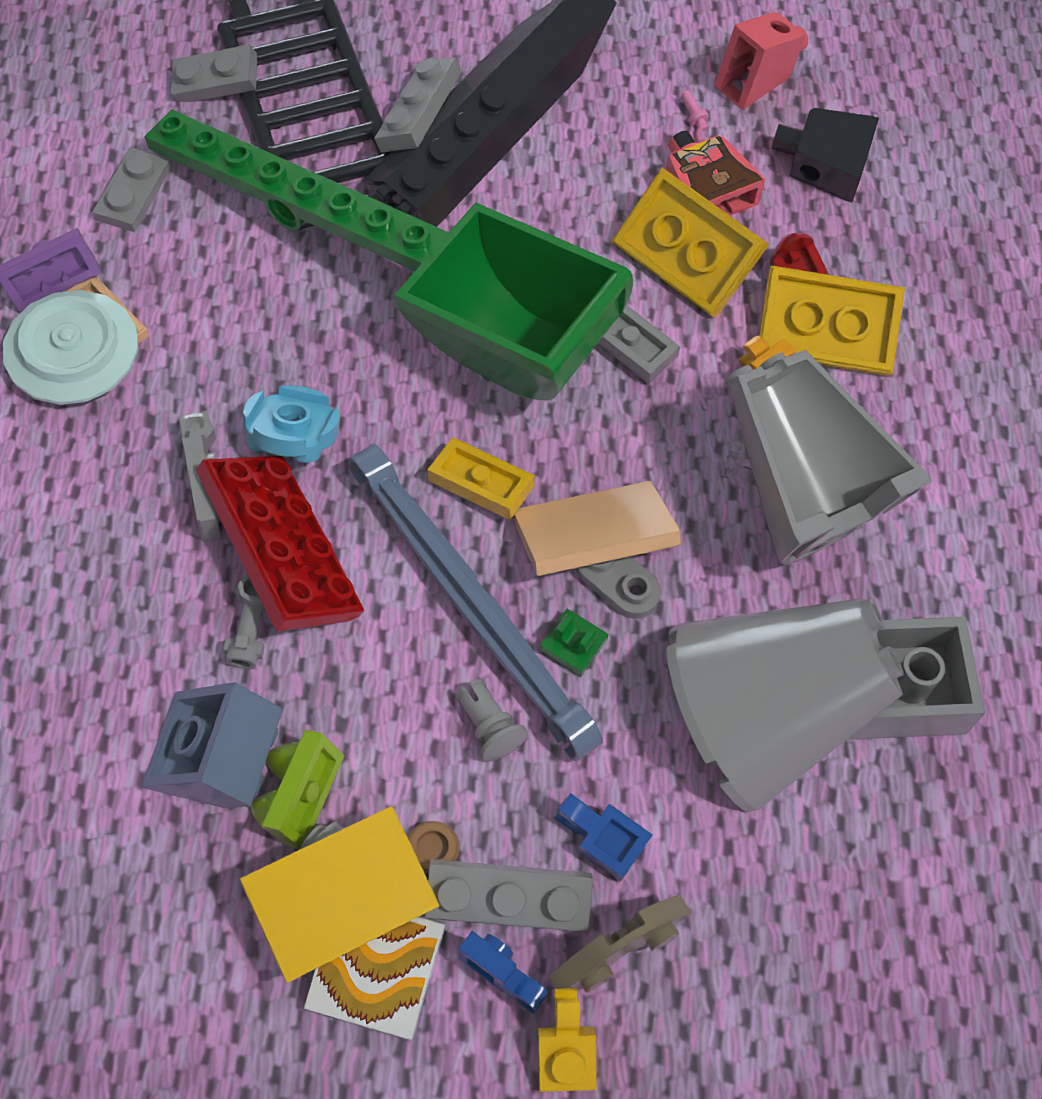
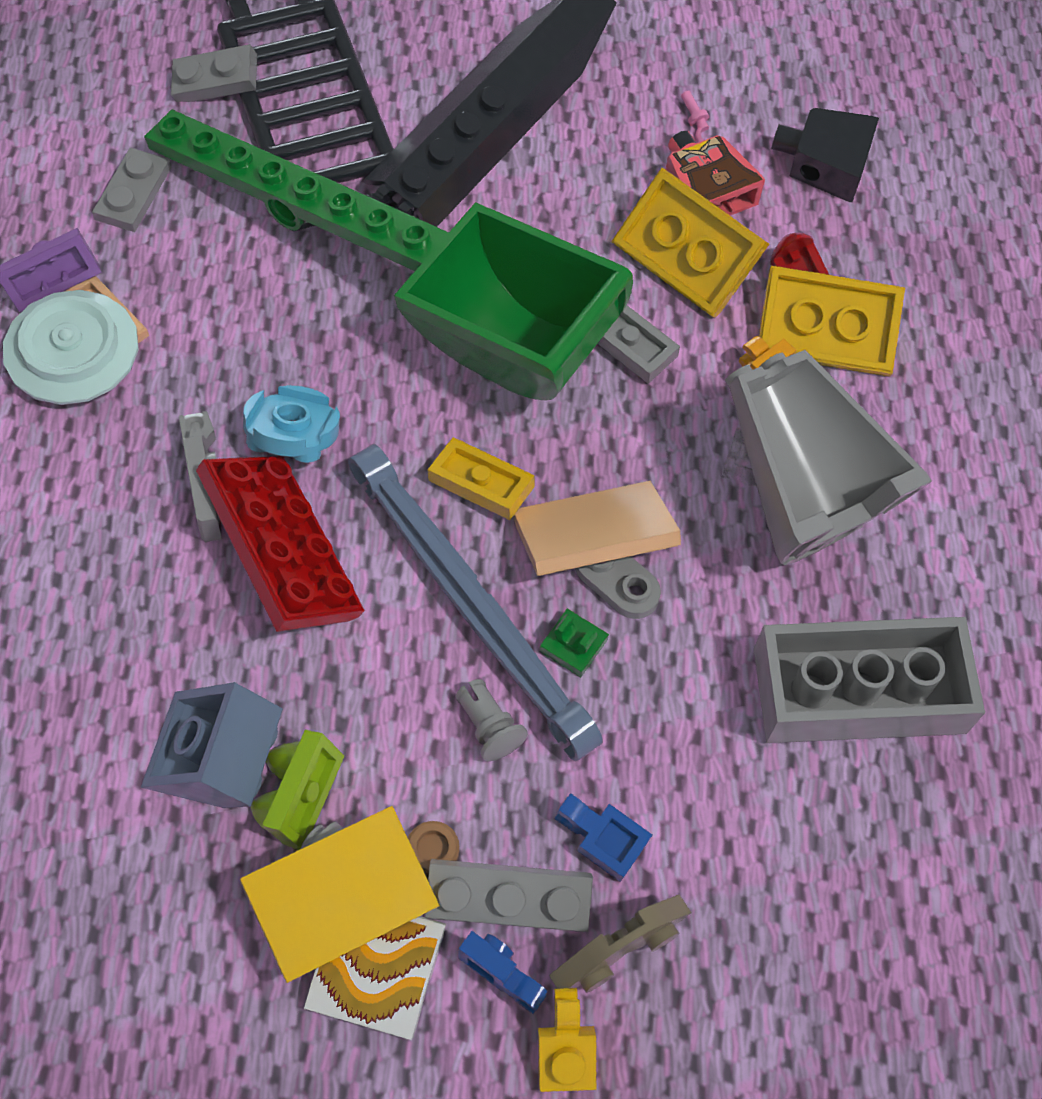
(244, 649): light grey bar -> none
(418, 104): light grey plate -> none
(767, 49): coral torso -> none
(780, 689): light grey cone -> none

